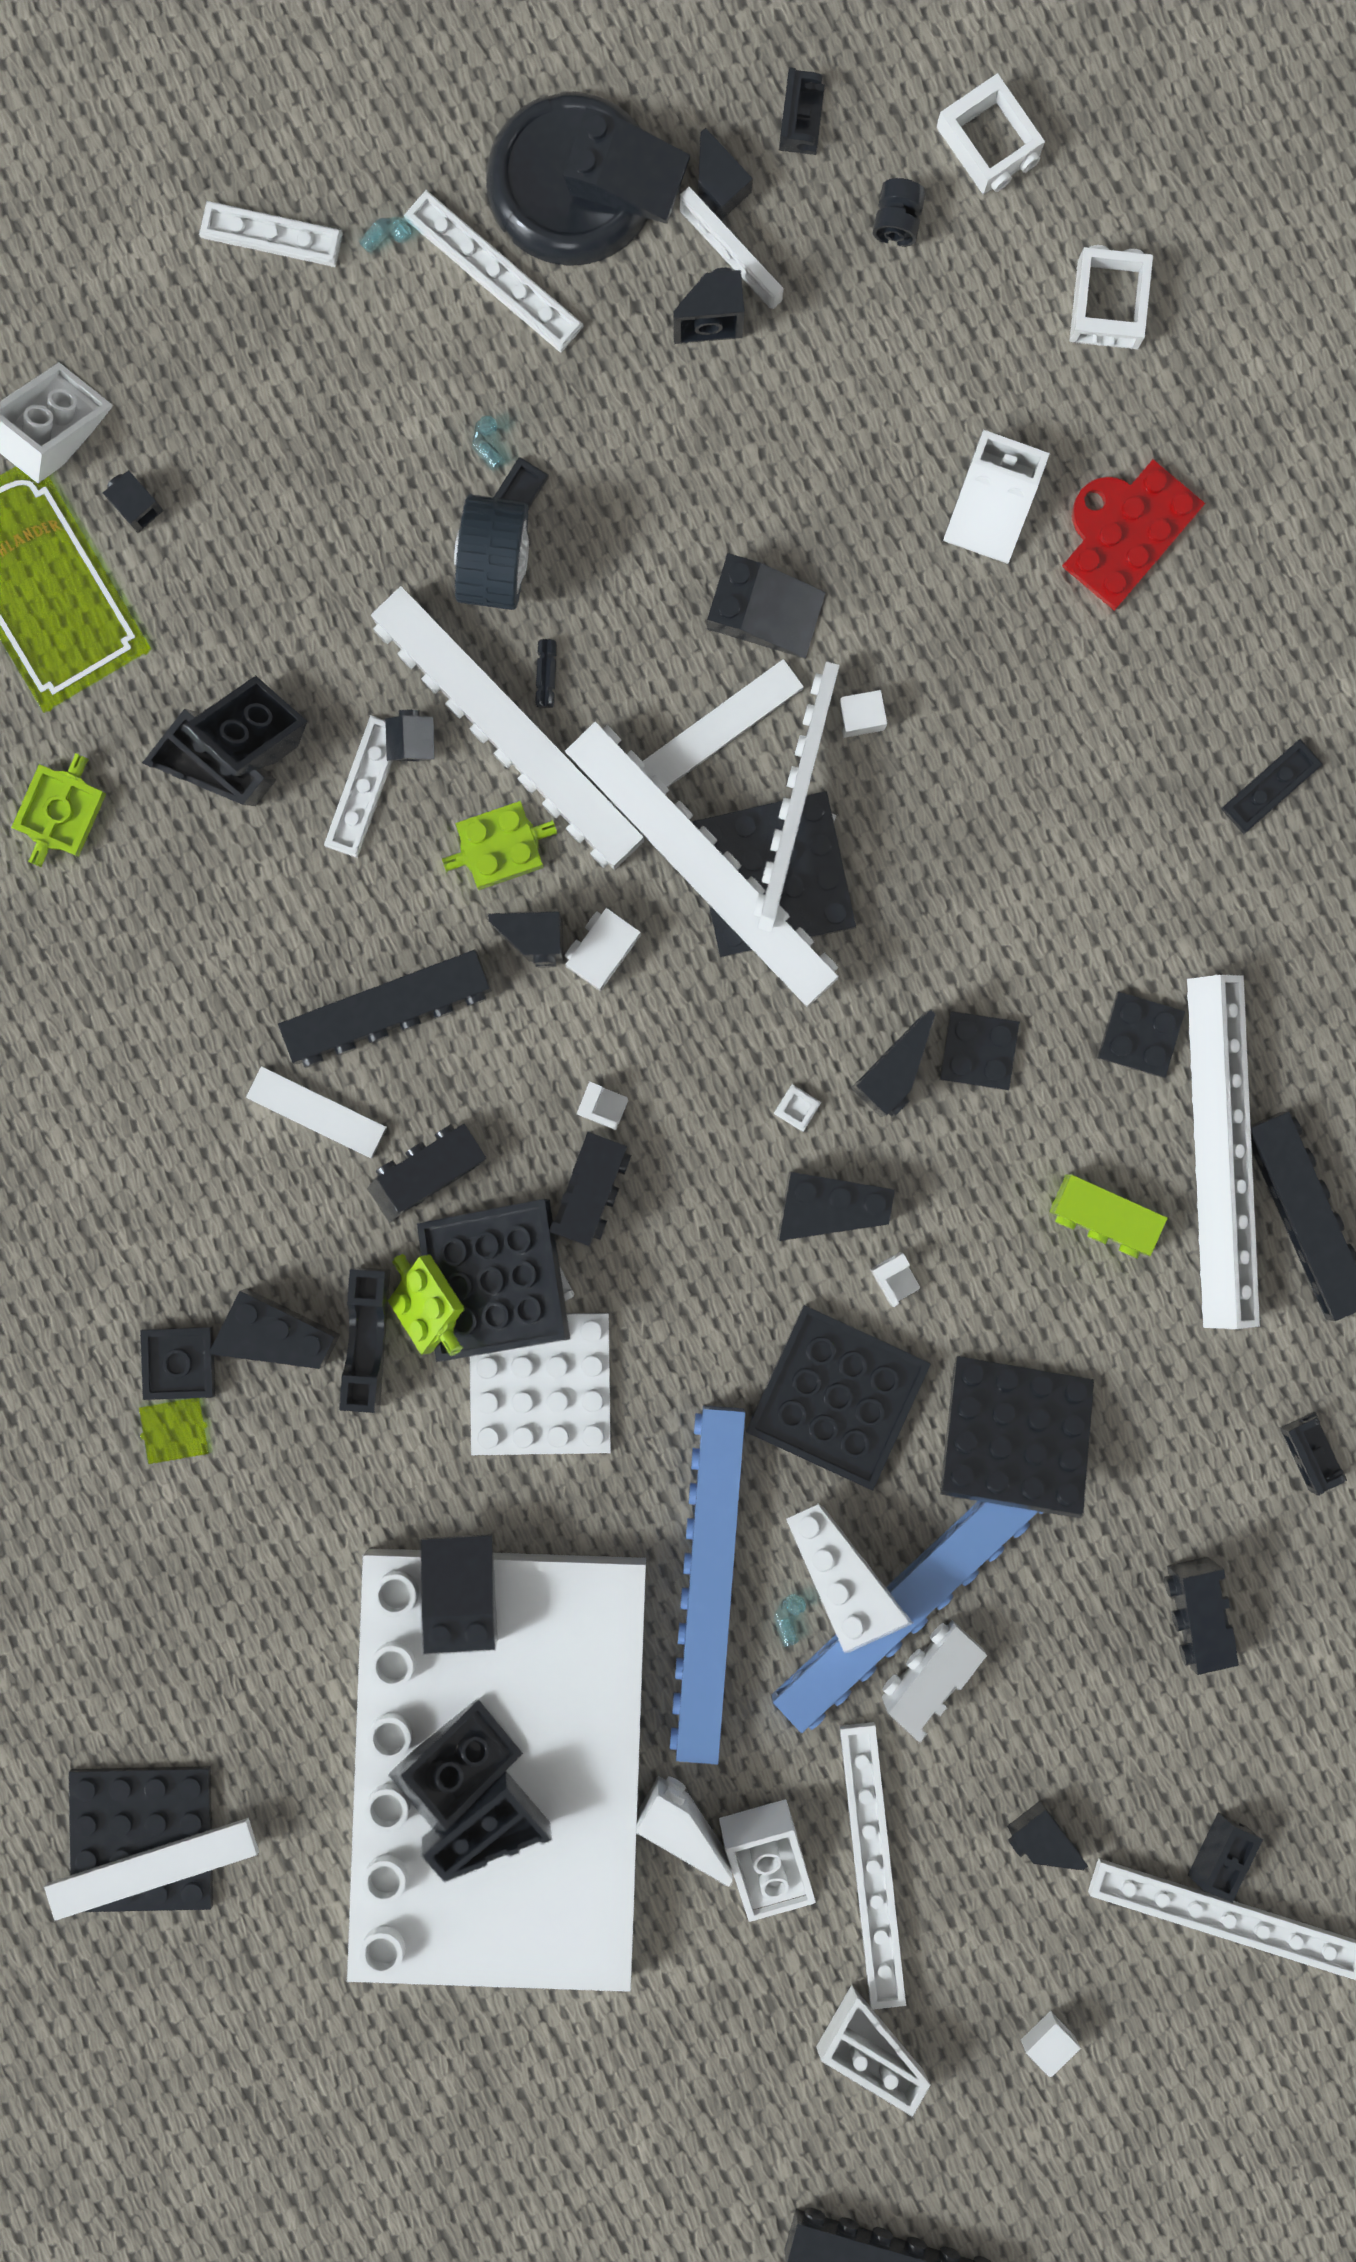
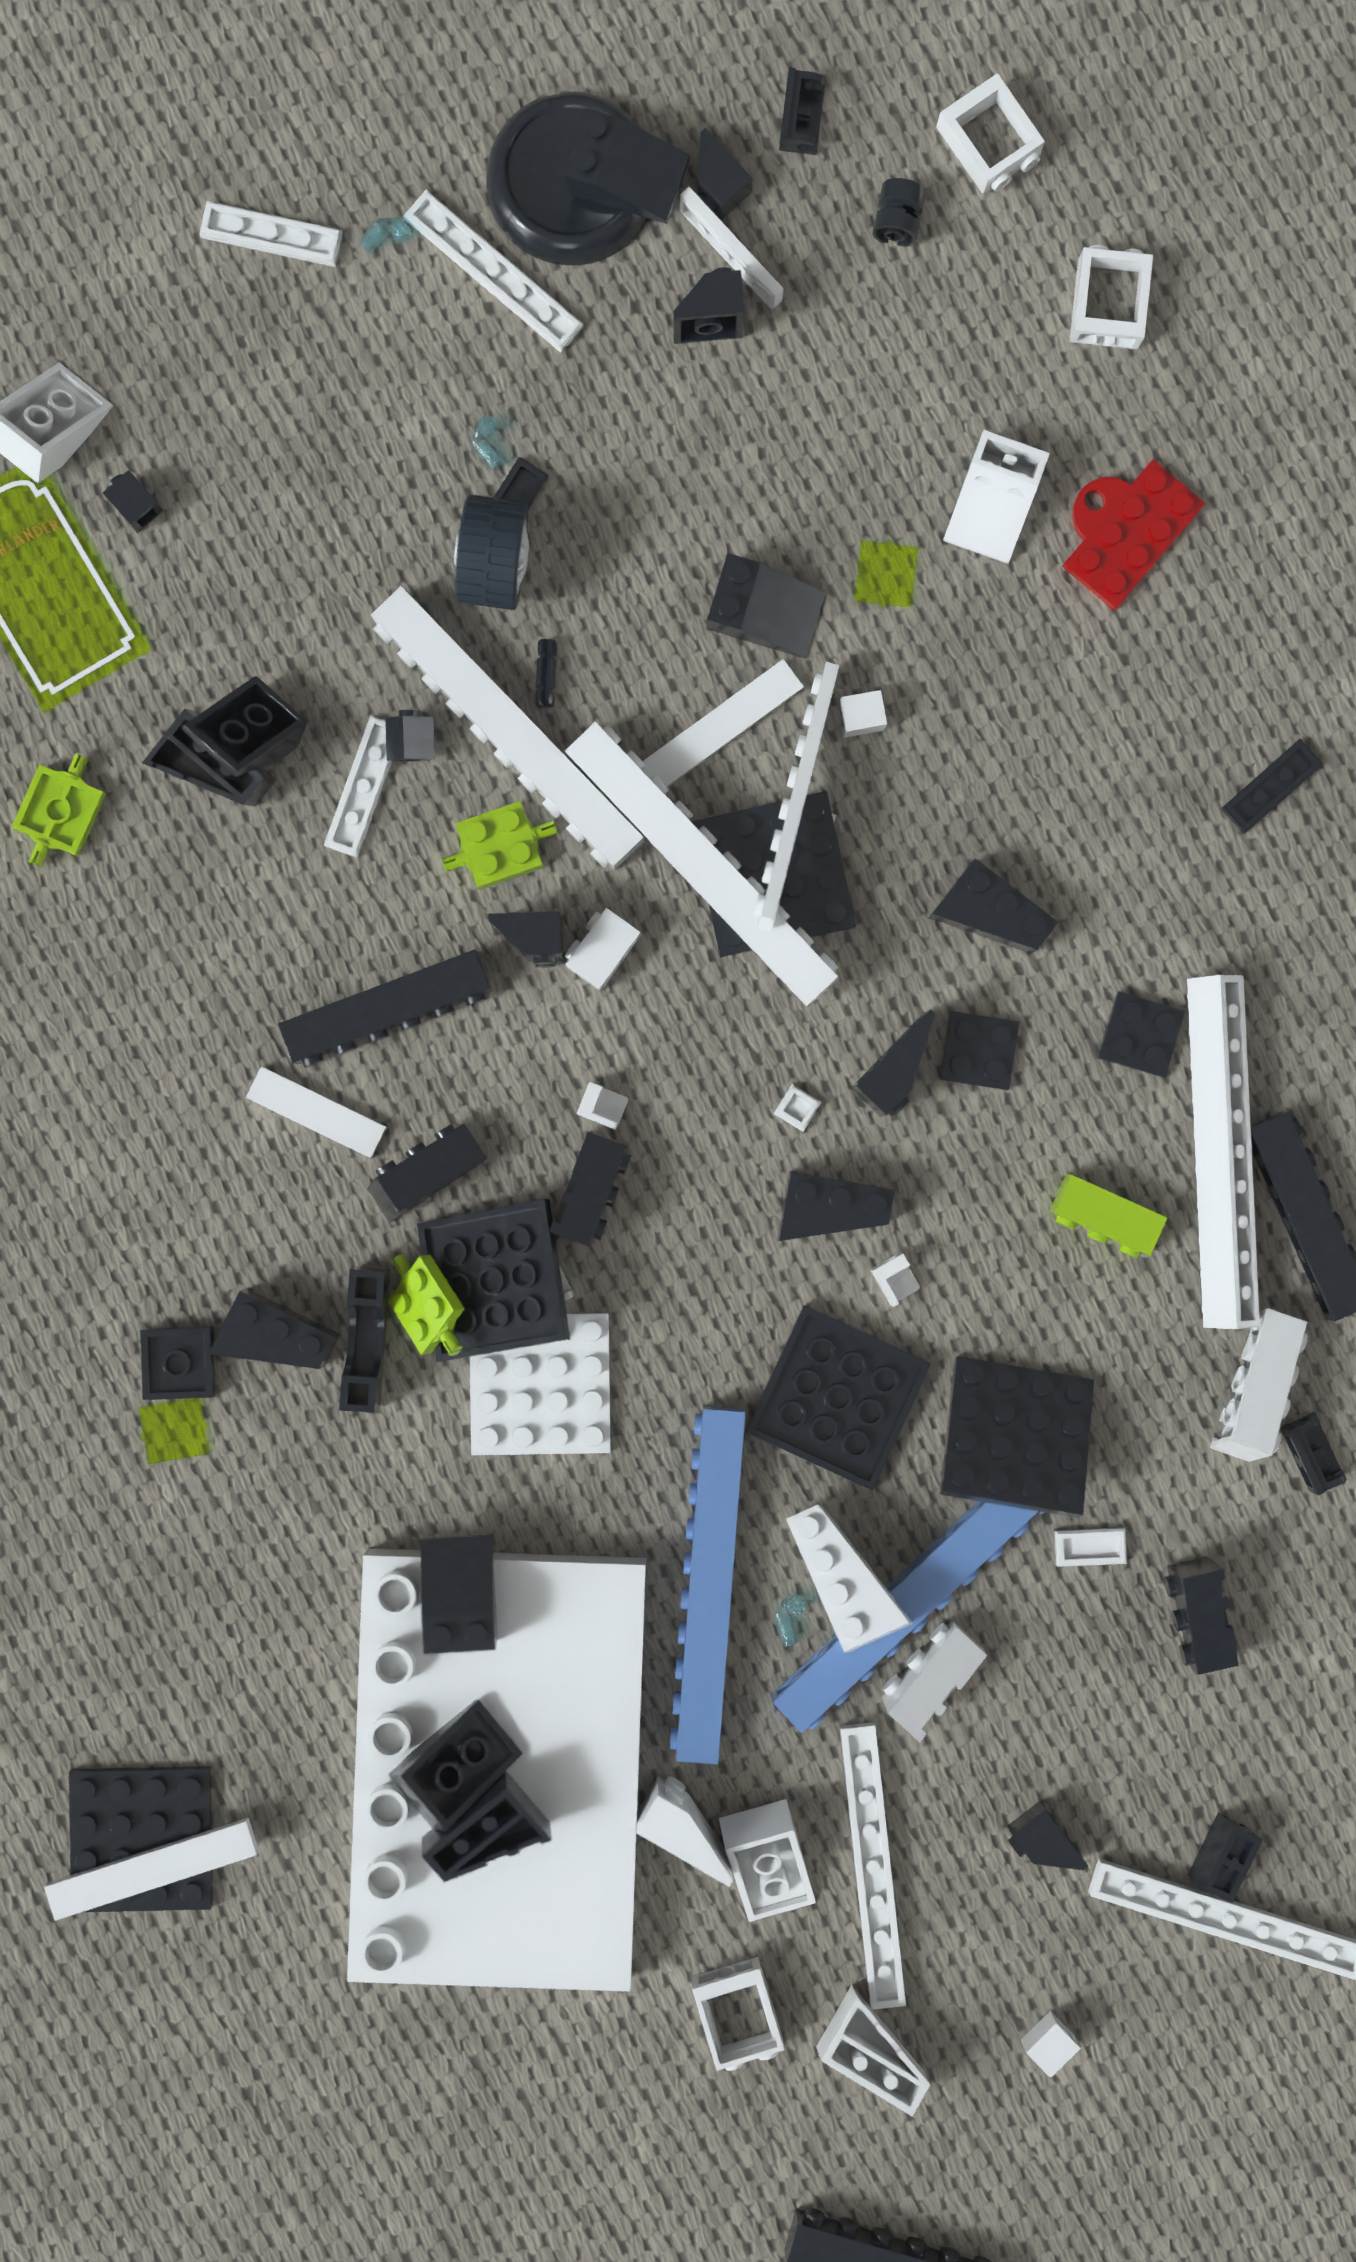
(725, 1981): none -> white window
(885, 574): none -> clear neon green piece
(994, 909): none -> black wedge
(1090, 1546): none -> white tile
(1262, 1387): none -> white wedge

